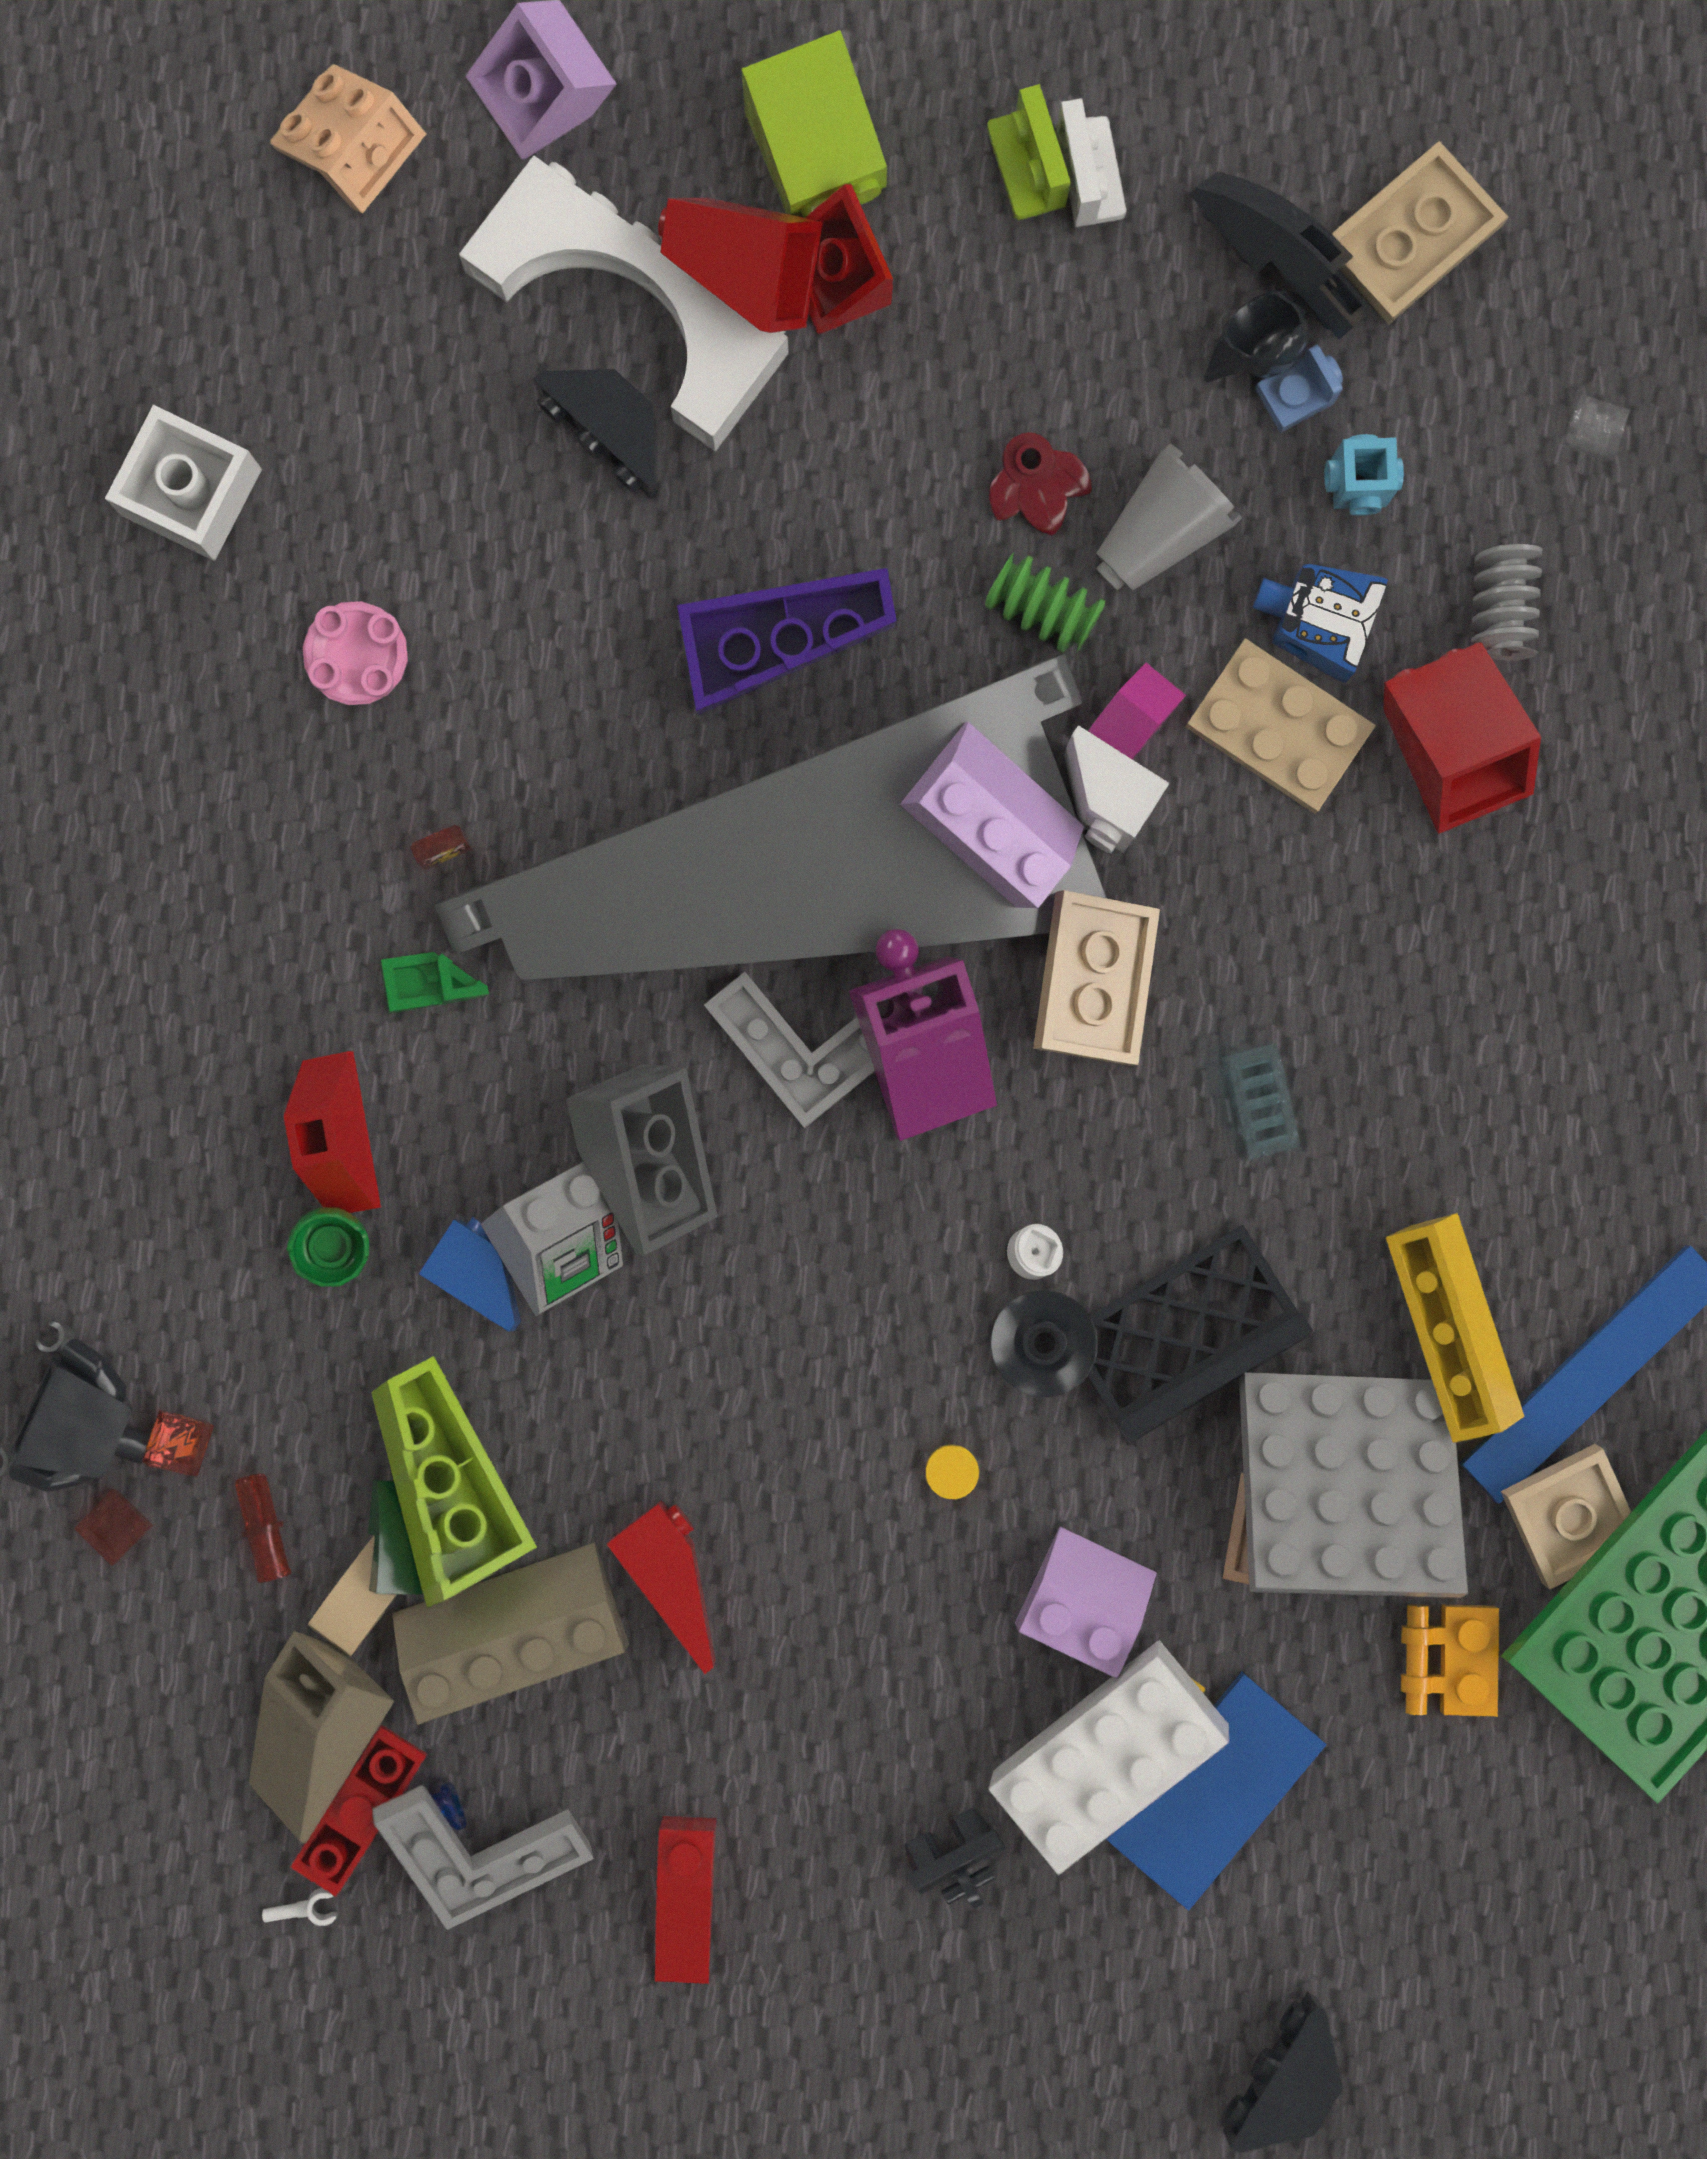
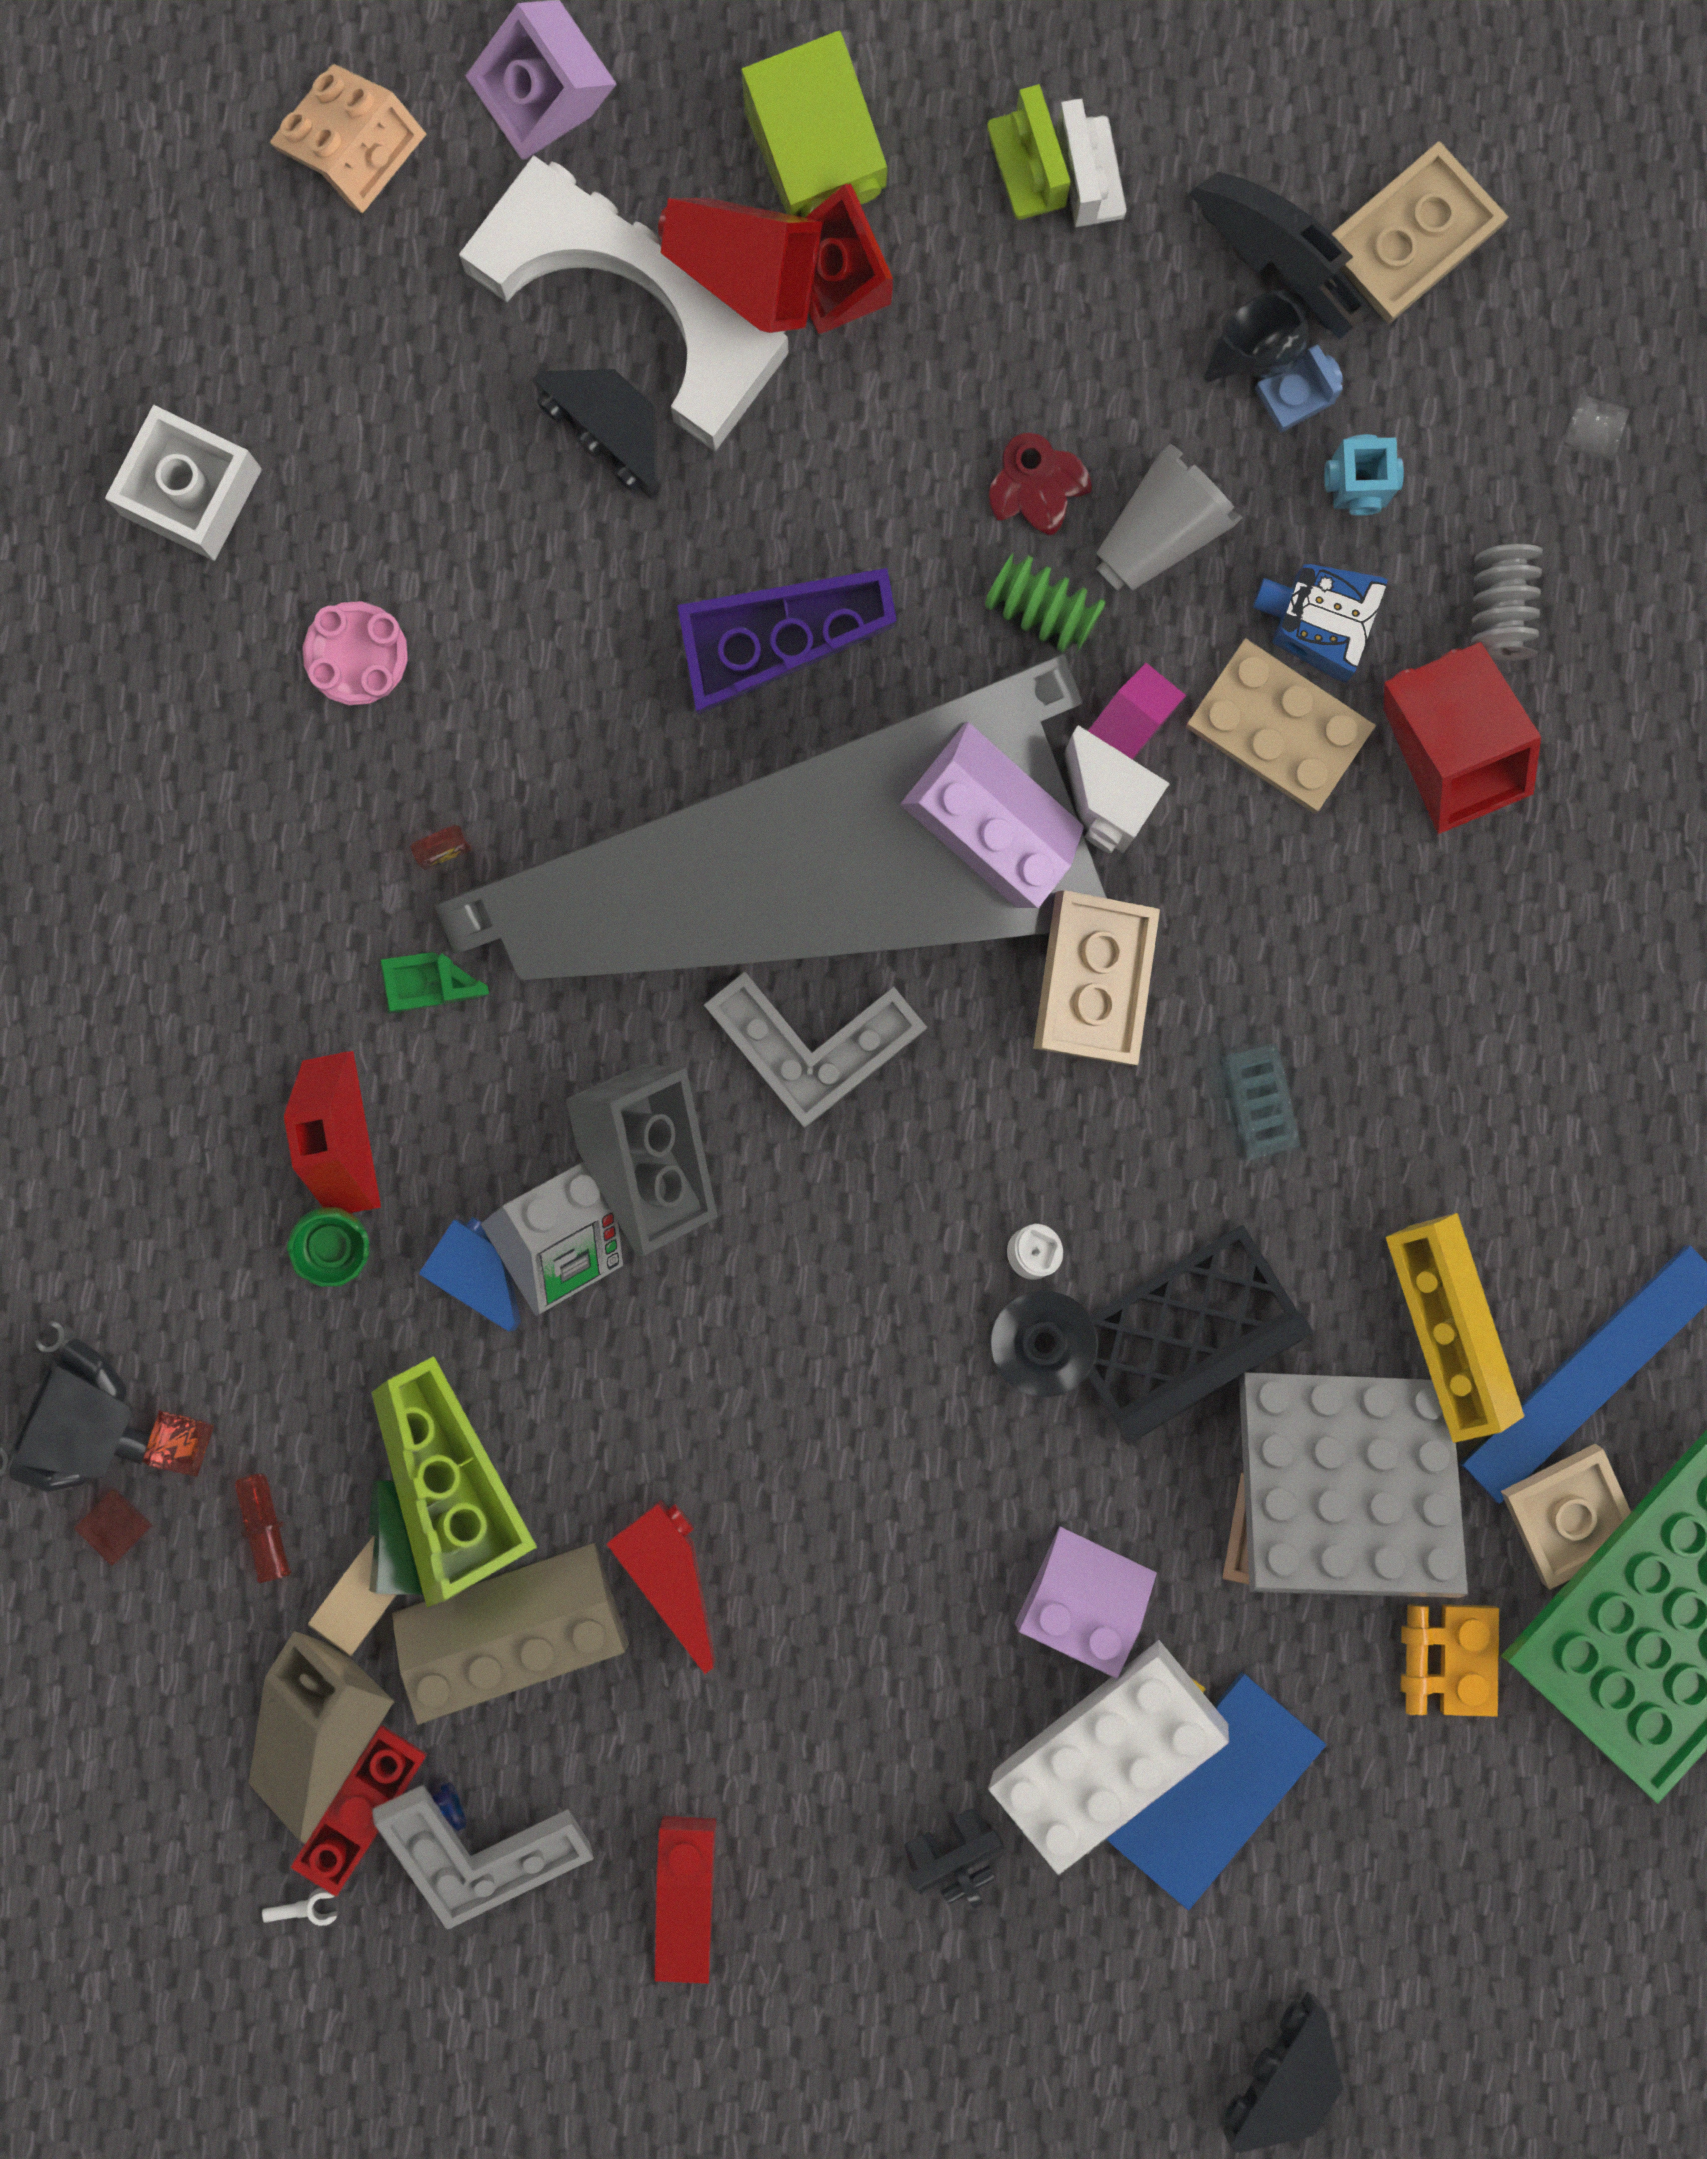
(924, 1049): magenta slope -> none
(952, 1471): yellow tile -> none

